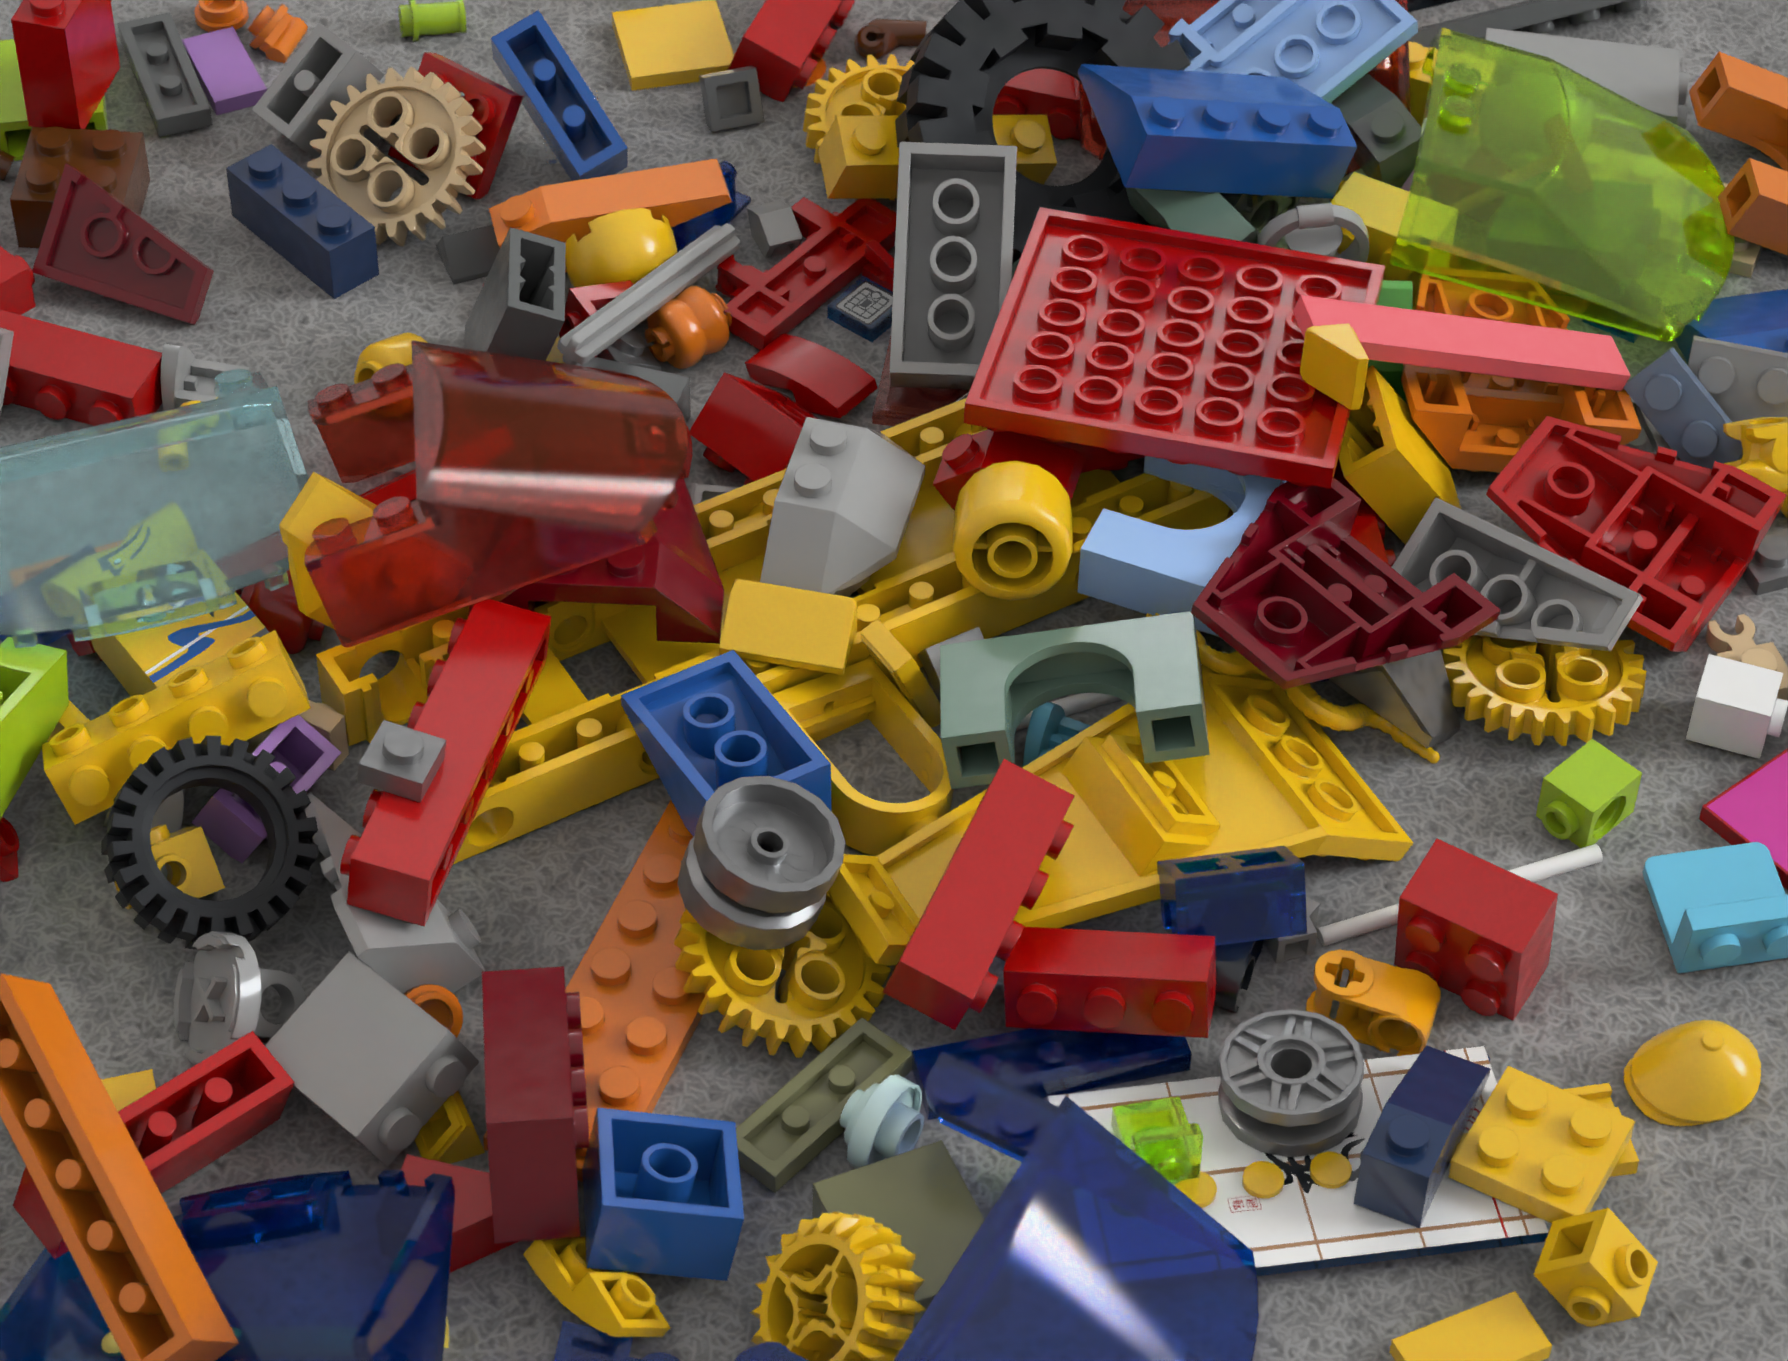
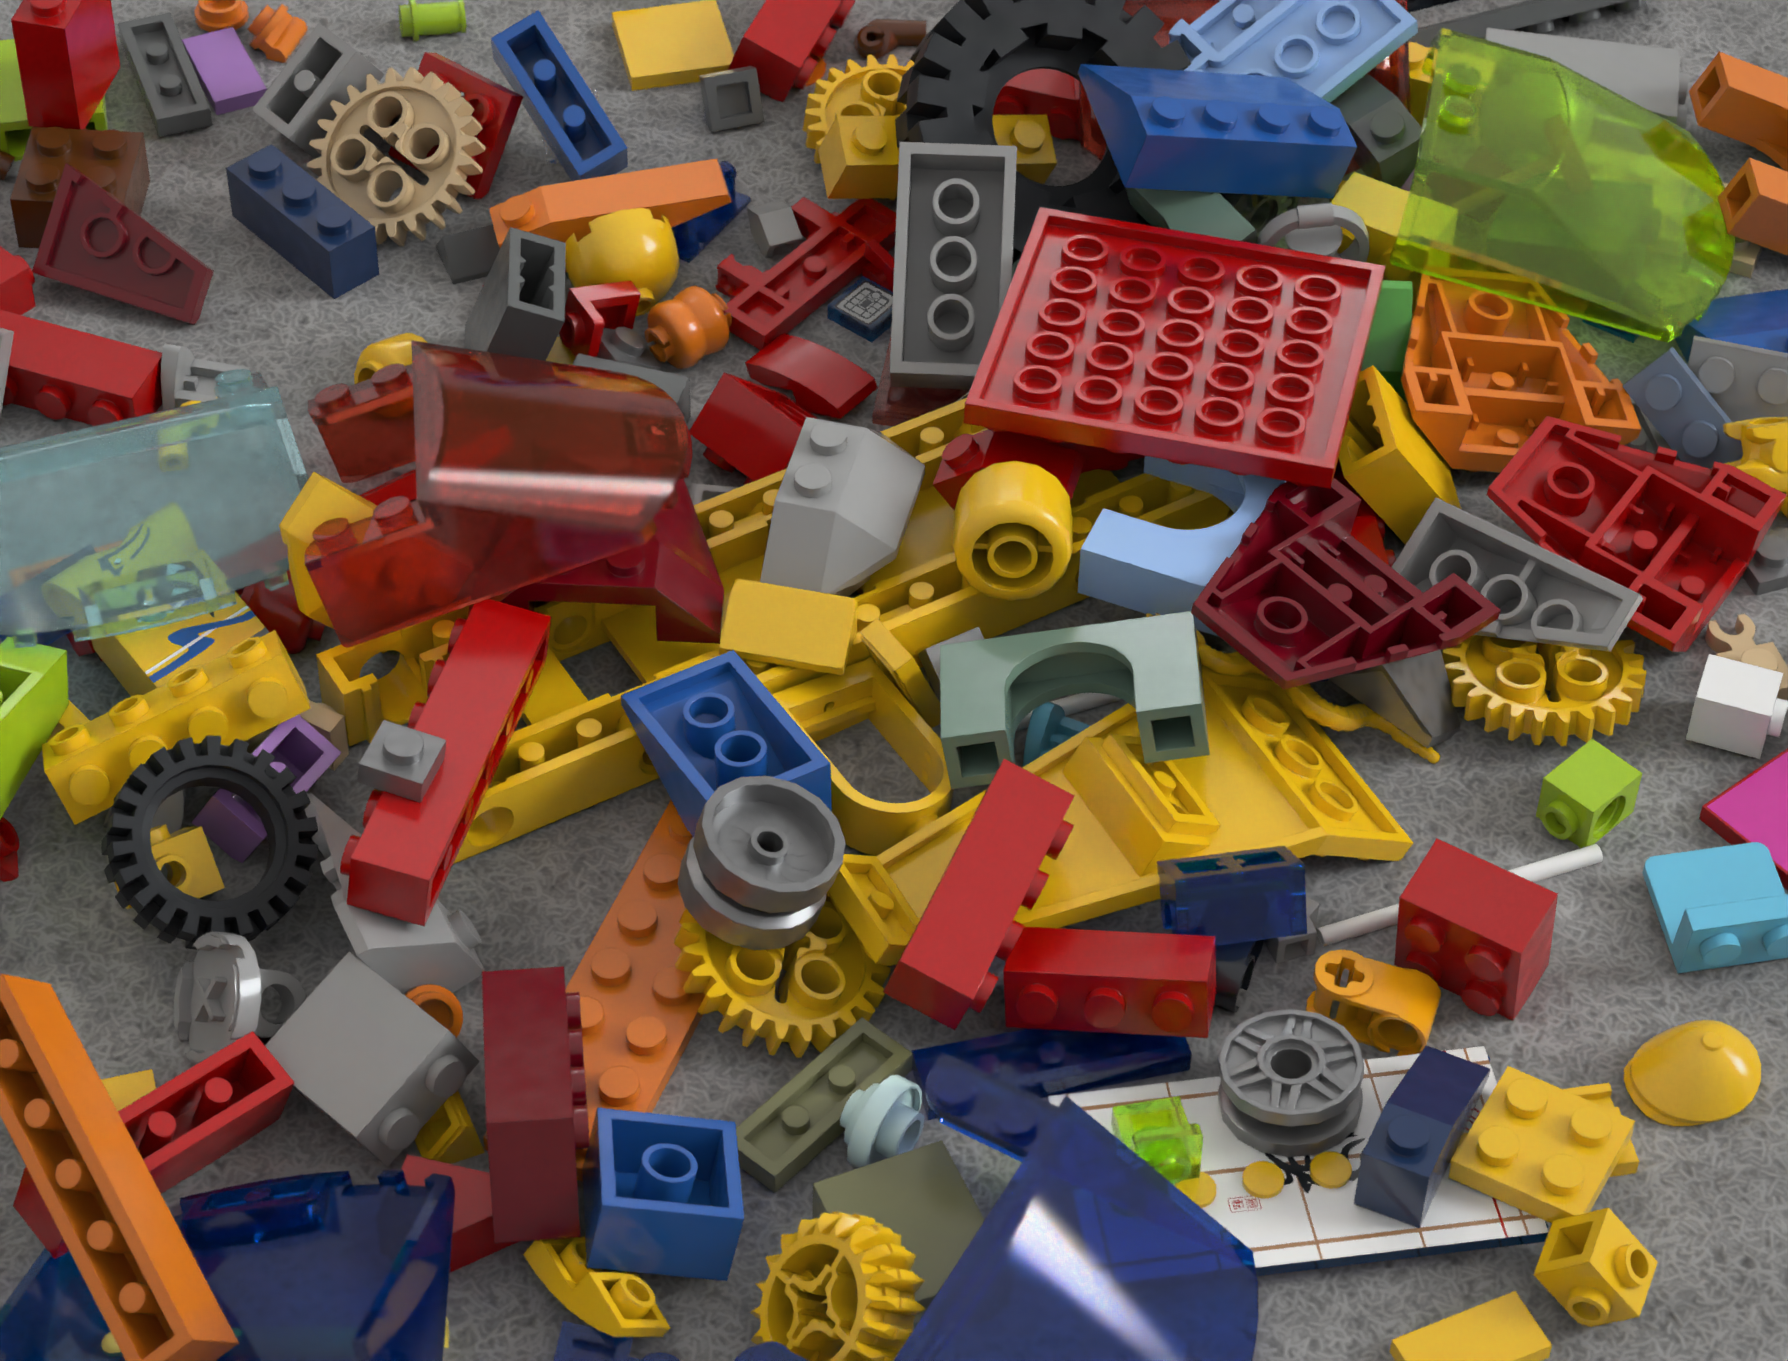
(648, 295): light grey axle -> none
(1335, 363): yellow slope -> none
(1472, 343): coral tile -> none

